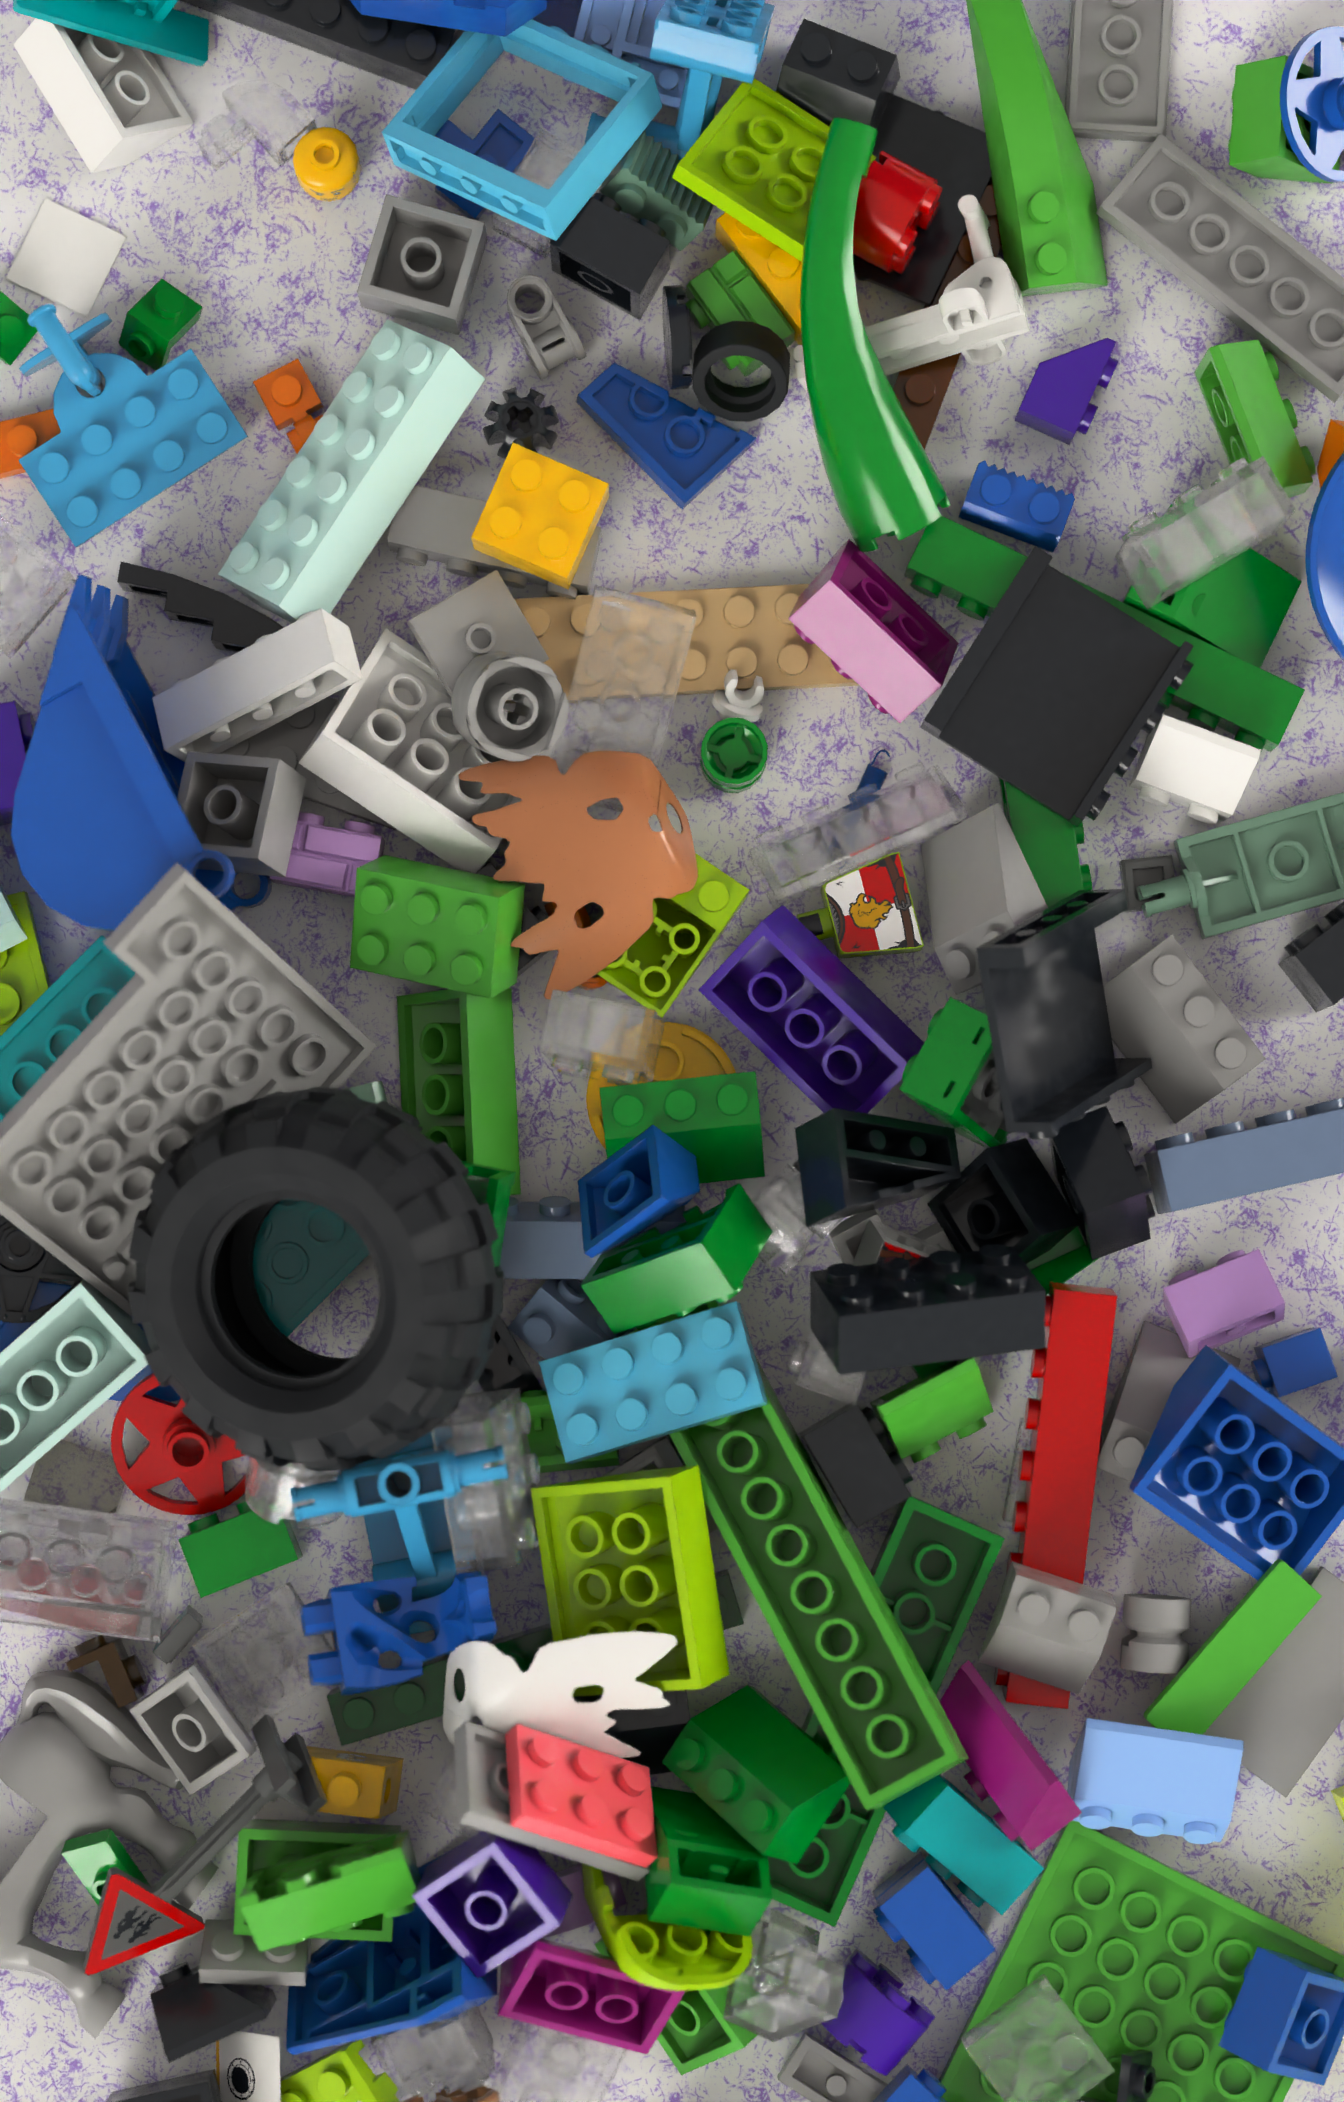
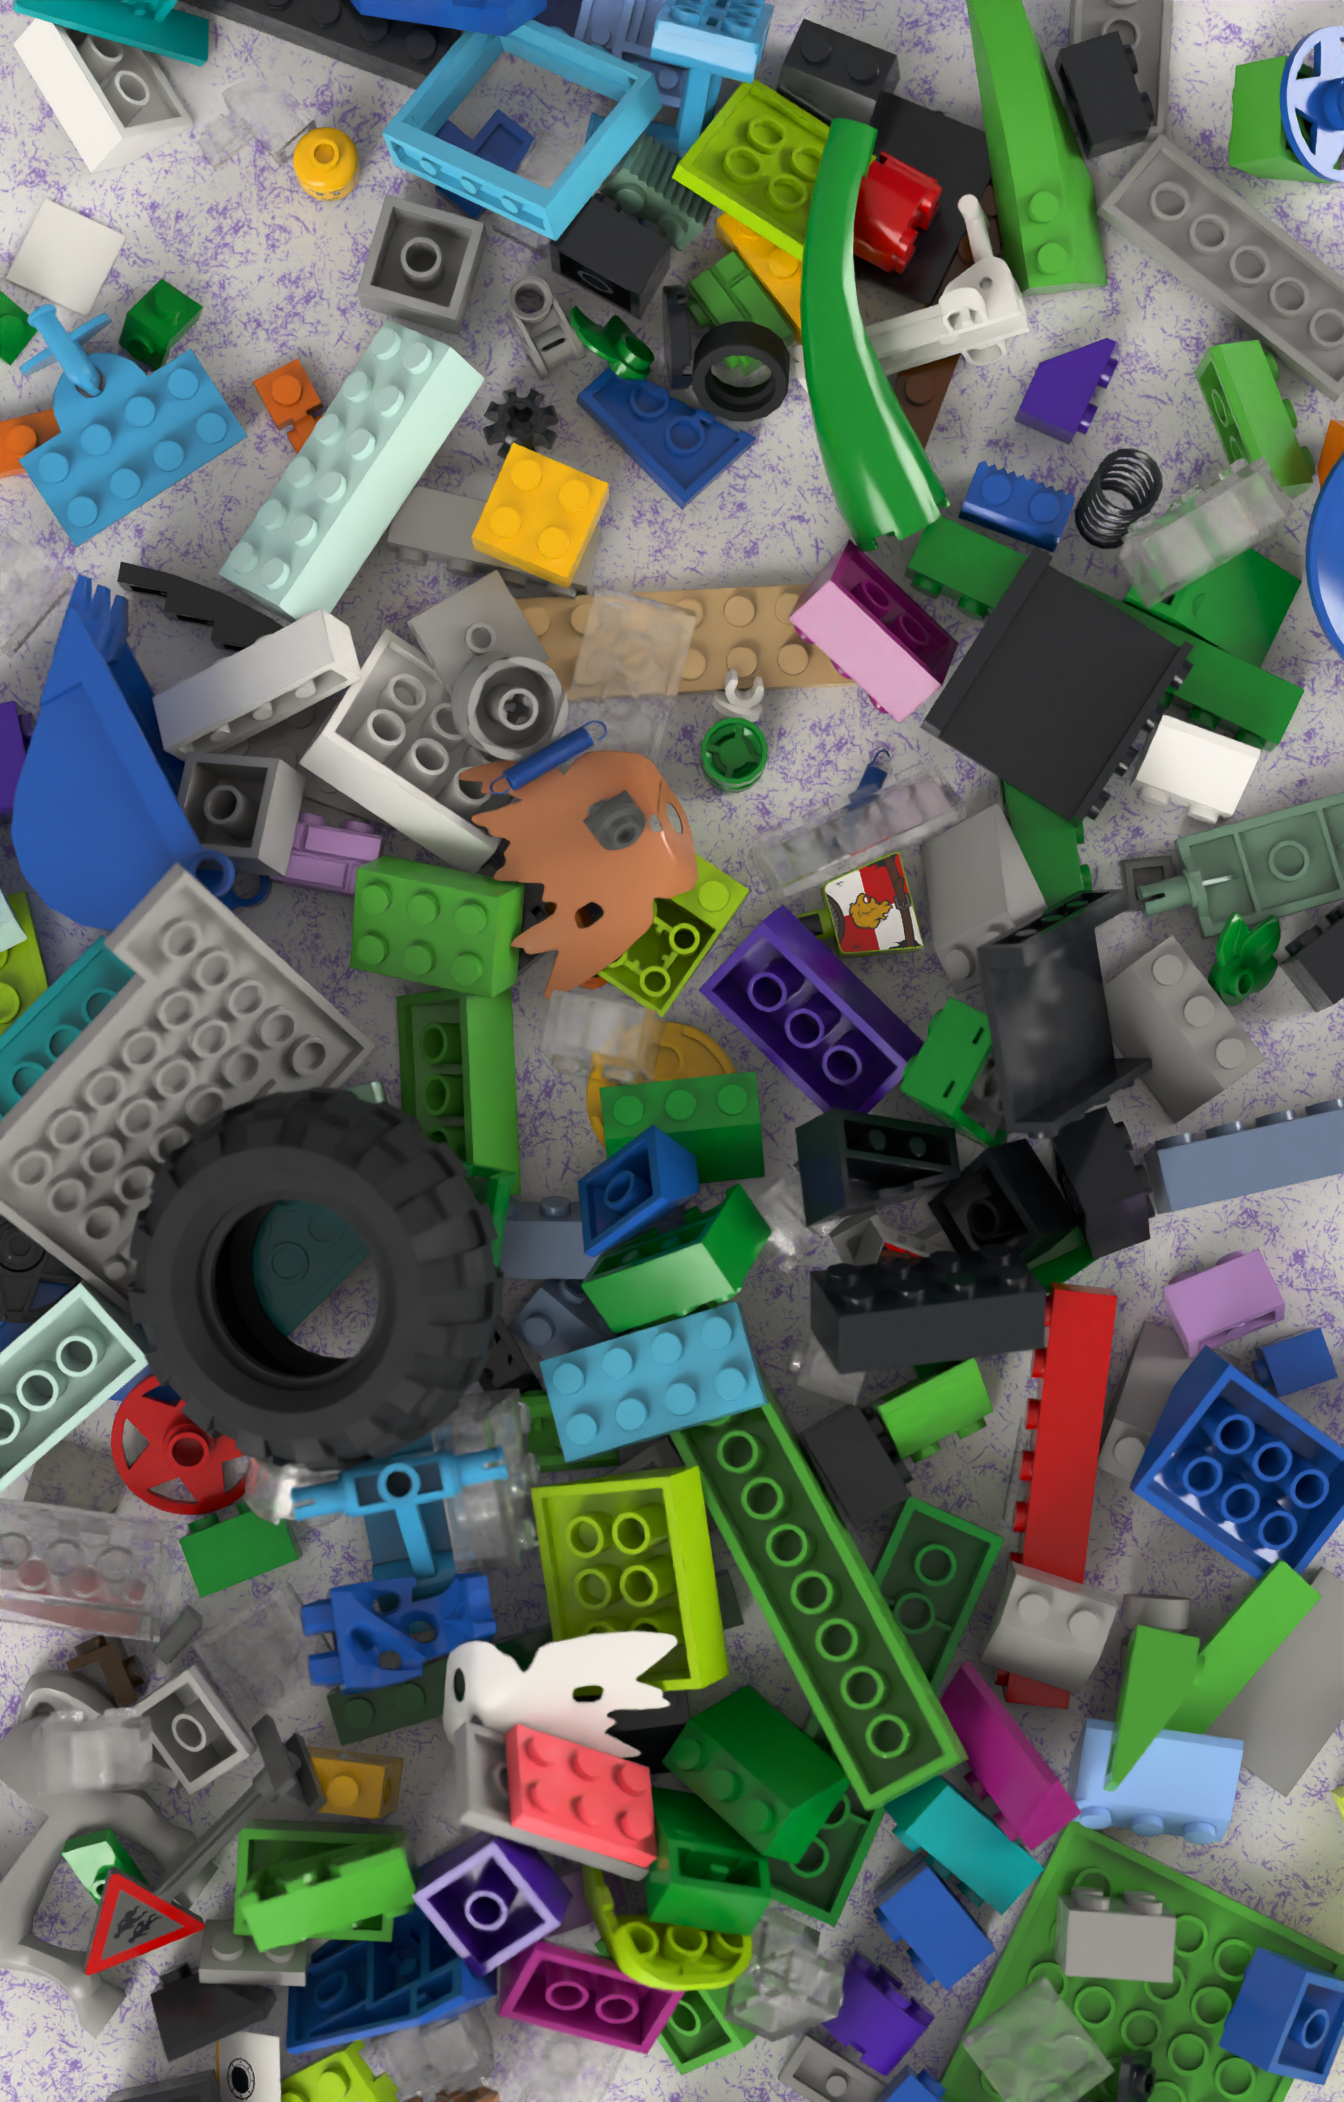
(92, 1753): none -> clear brick
(548, 758): none -> blue piece
(615, 343): none -> green plate
(617, 822): none -> dark grey plate
(1098, 484): none -> black piece
(1104, 94): none -> black brick
(1114, 1936): none -> light grey brick
(1154, 1683): none -> bright green slope
(1244, 958): none -> green plate

